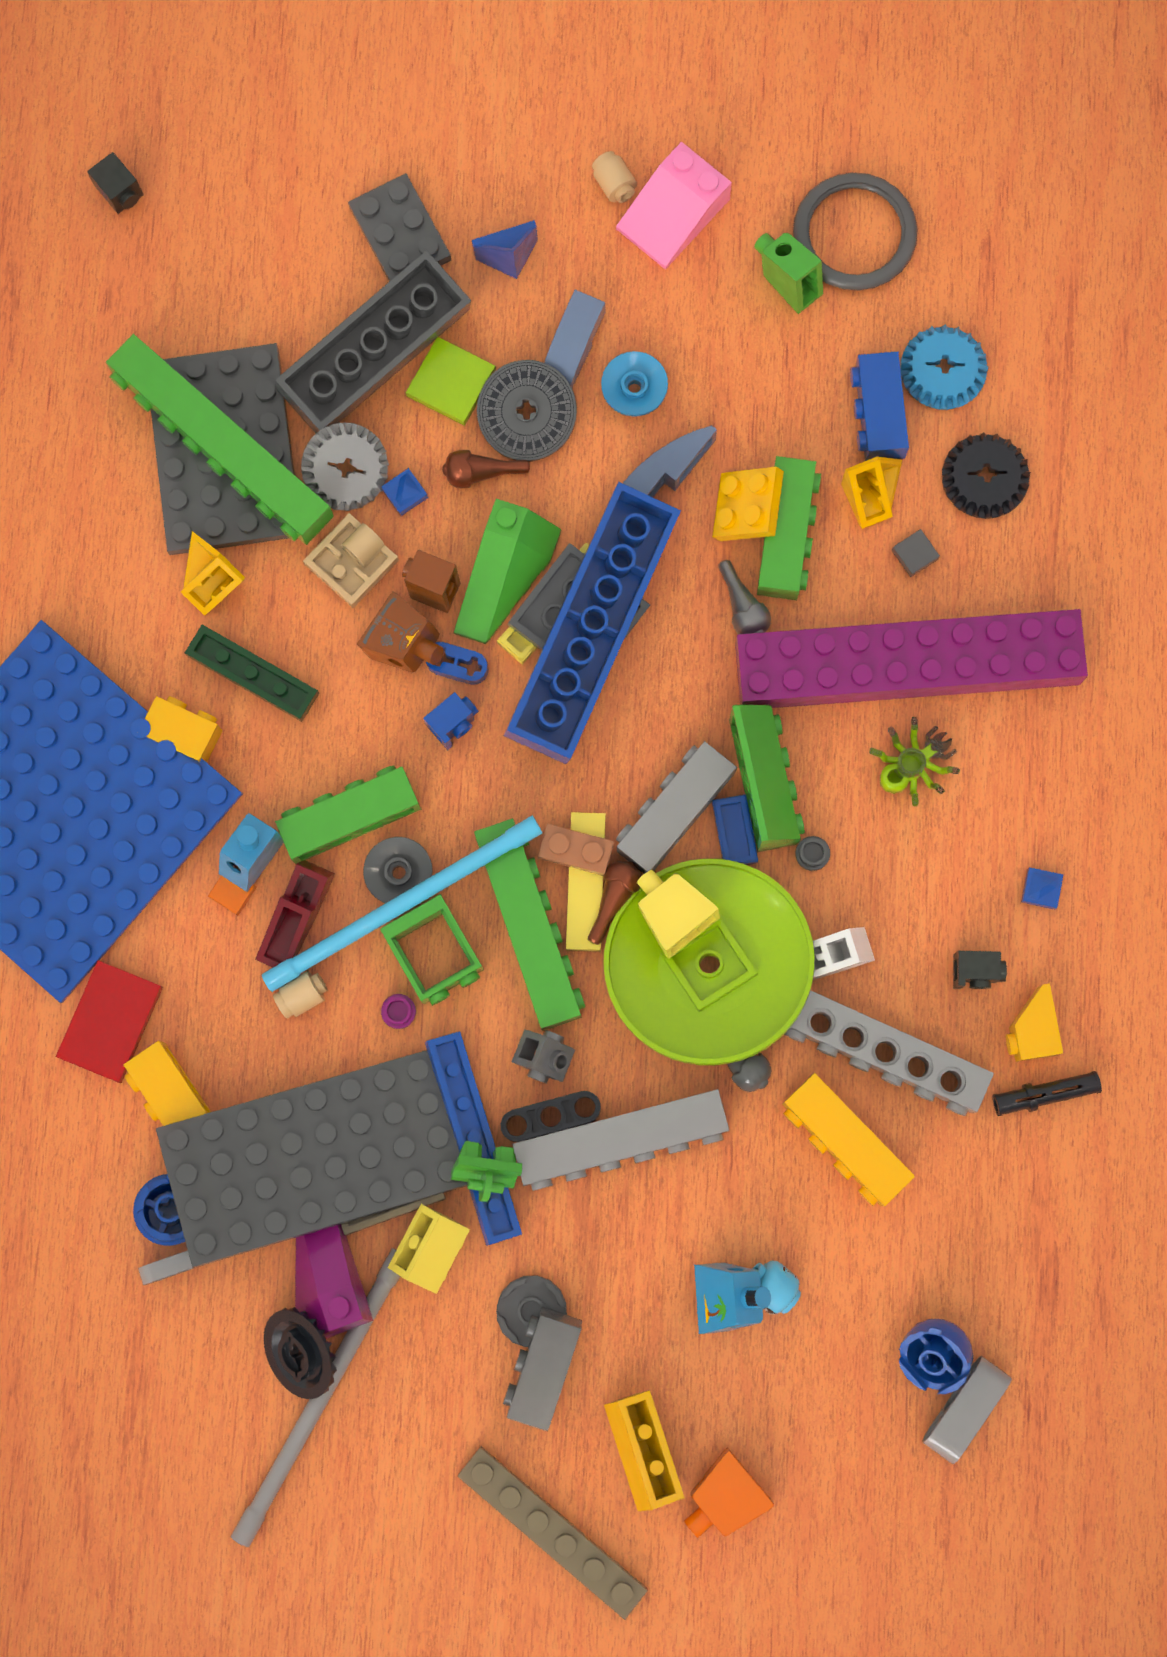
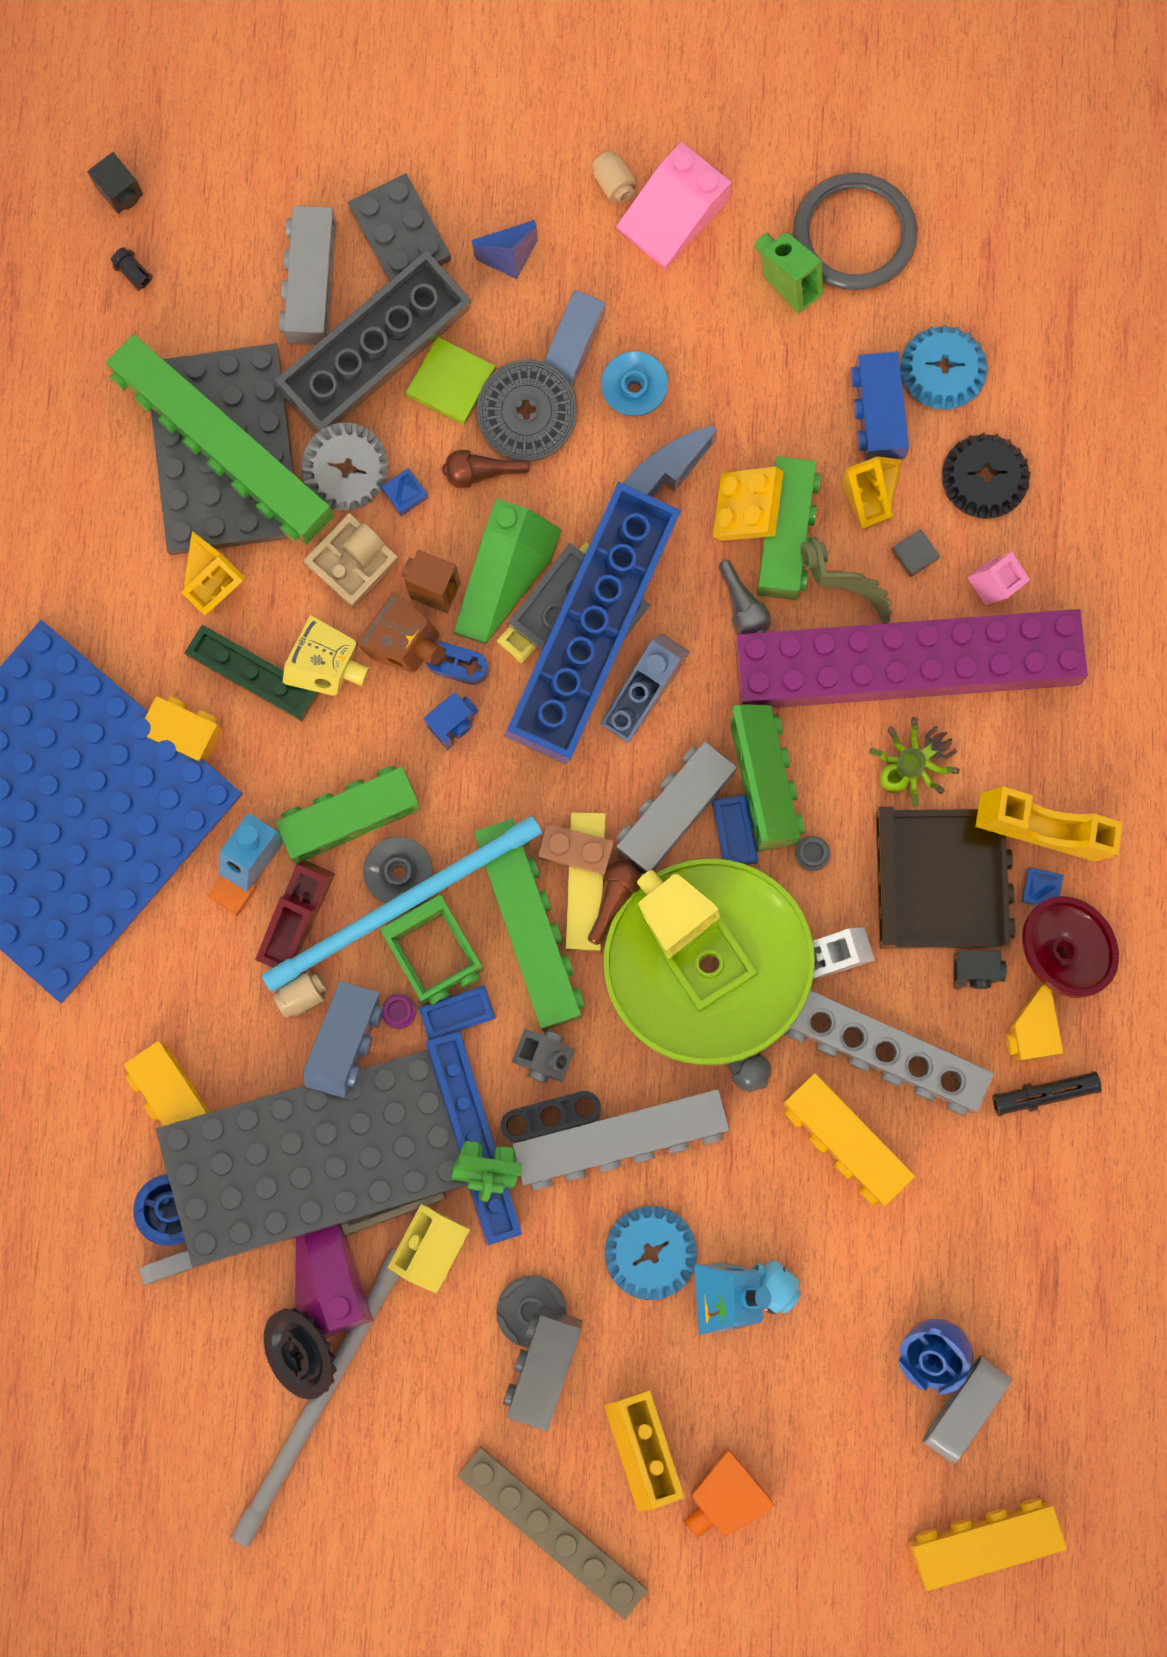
(109, 1021): red tile -> none
(124, 261): none -> black pin
(309, 274): none -> light grey brick
(323, 660): none -> light yellow torso
(343, 1040): none -> sand blue brick
(457, 1013): none -> blue tile
(645, 686): none -> sand blue slope
(646, 1278): none -> dark azure gear
(814, 557): none -> olive plant
(941, 881): none -> dark brown panel
(987, 1544): none -> yellow brick
(998, 578): none -> bright pink brick
(1018, 817): none -> yellow arch
(1081, 938): none -> dark red dish

